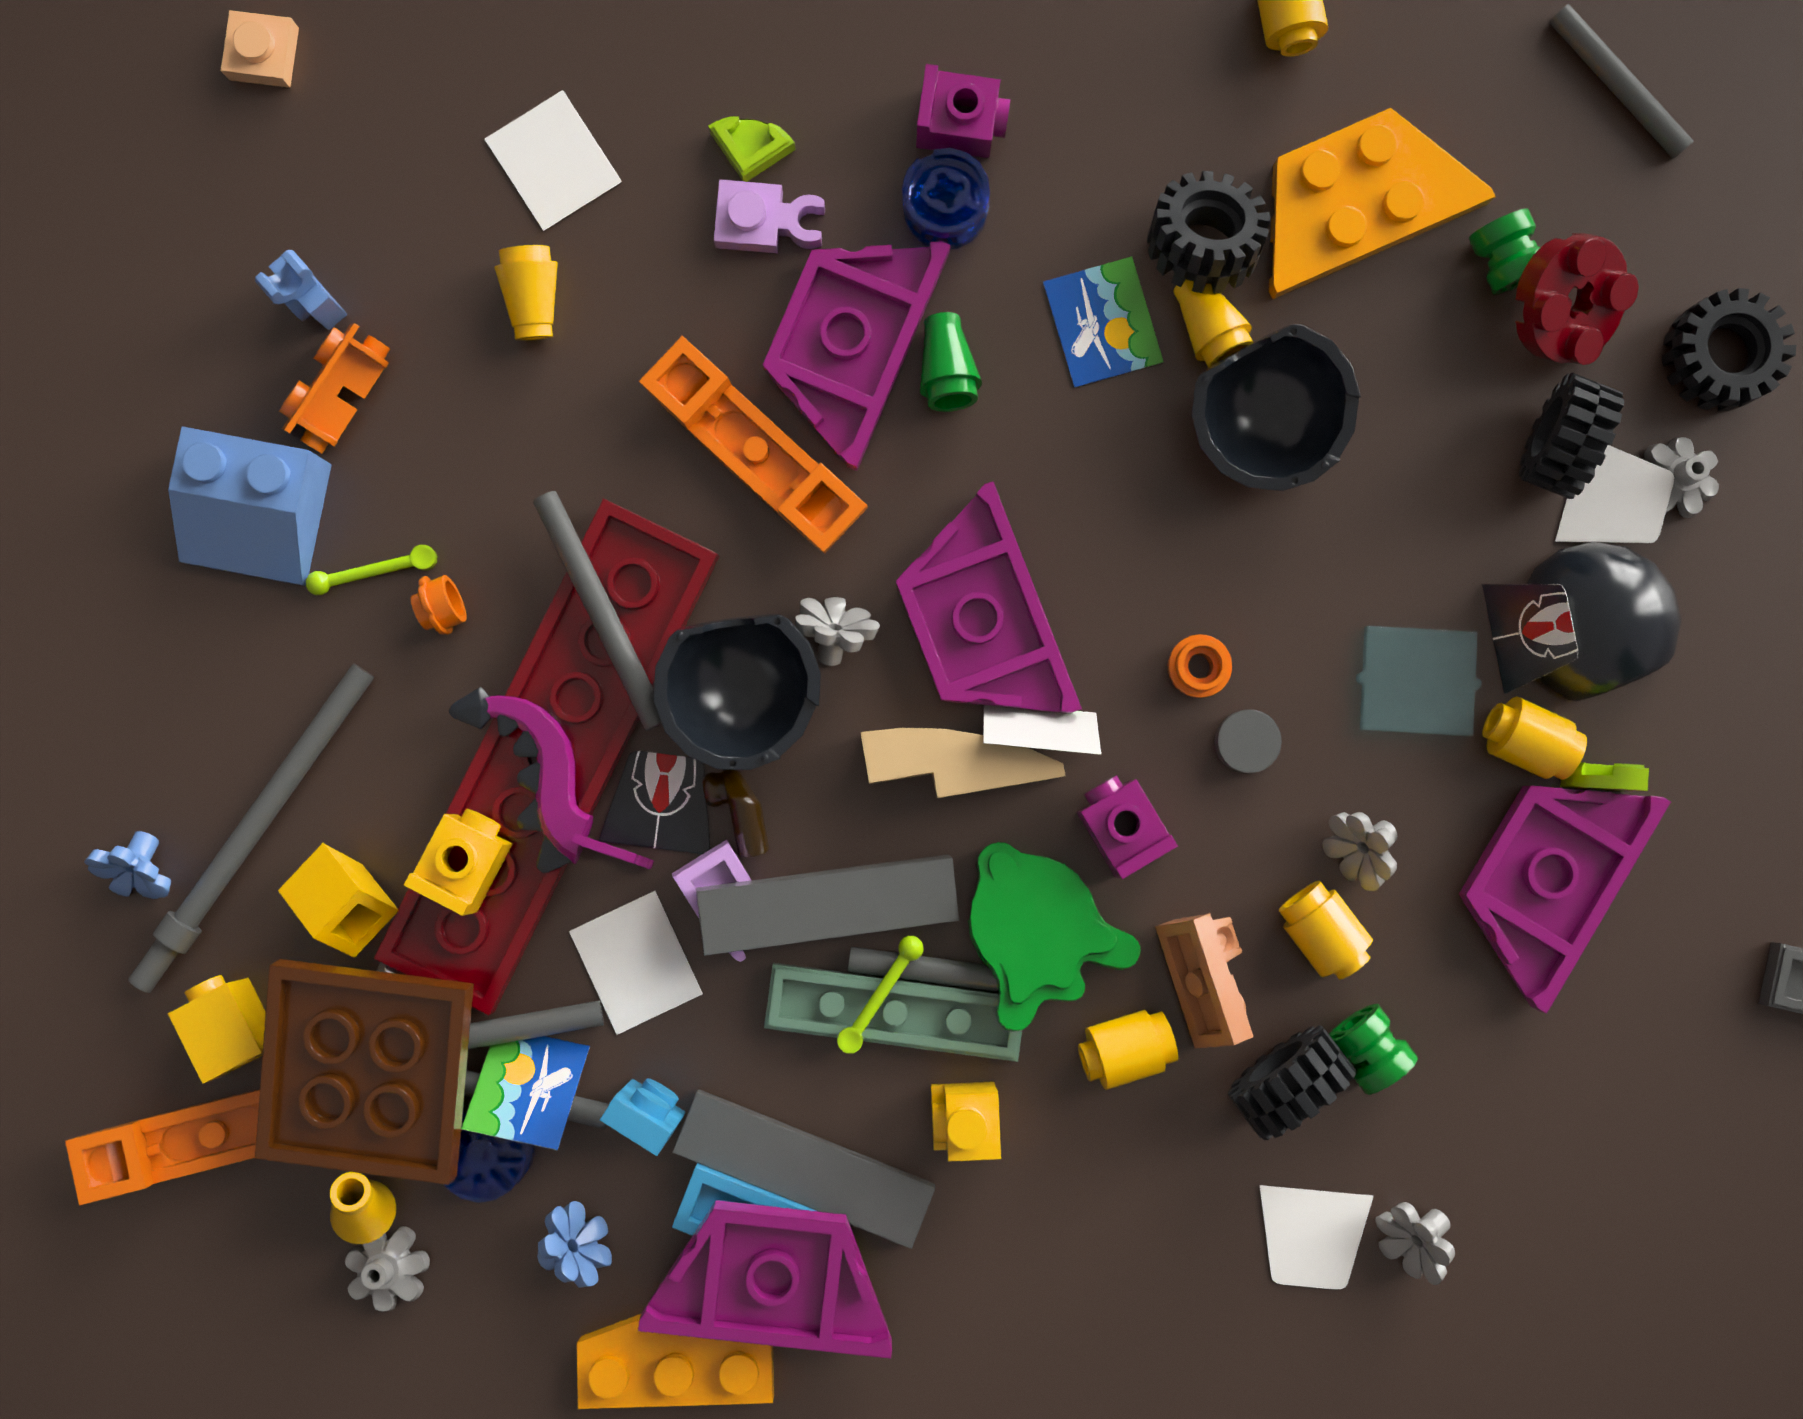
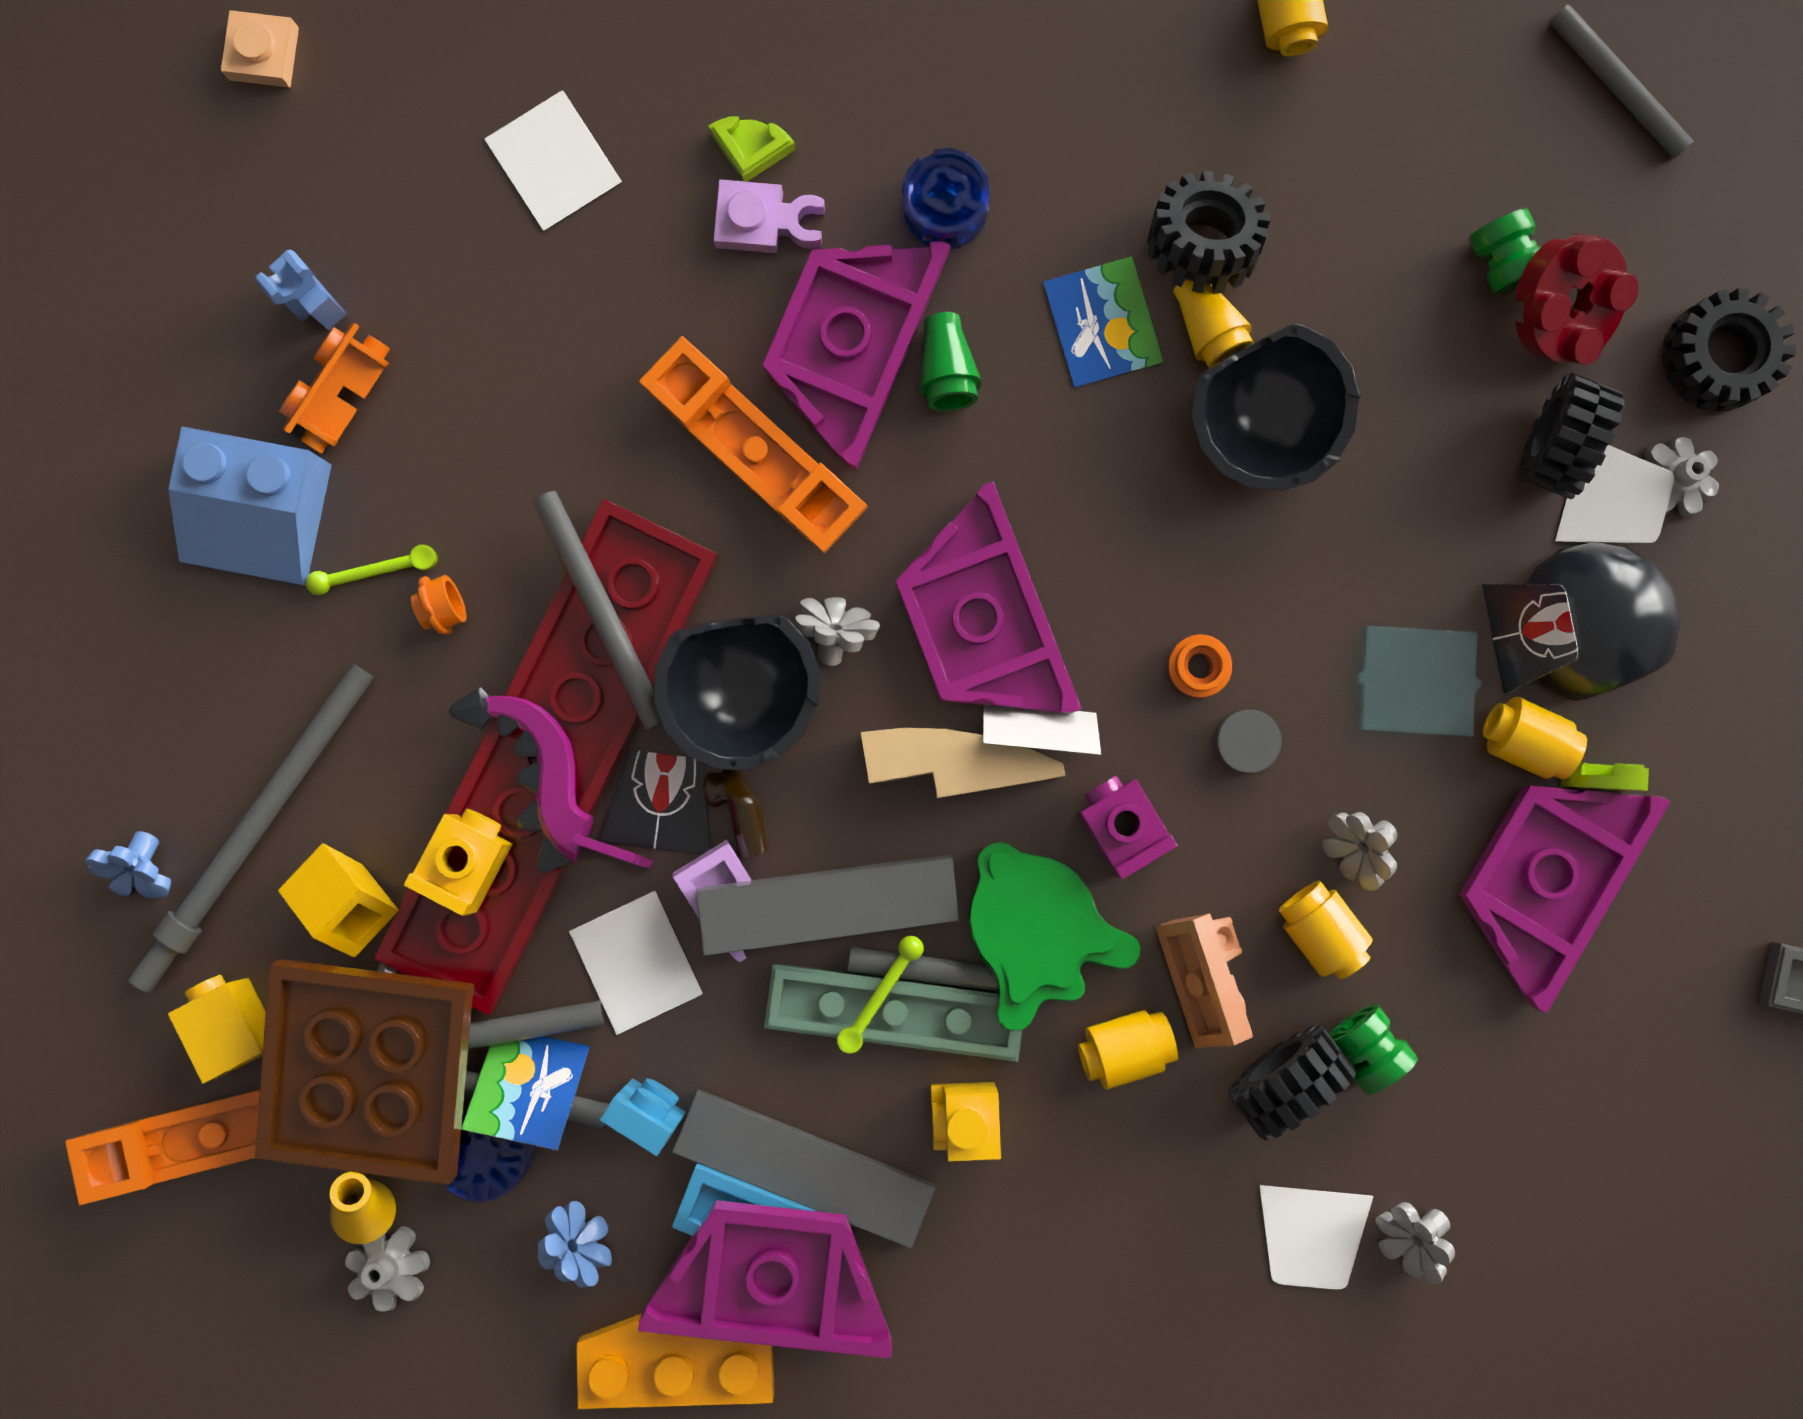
(528, 289): yellow cone -> none
(945, 127): magenta brick -> none
(1361, 196): light orange wing -> none

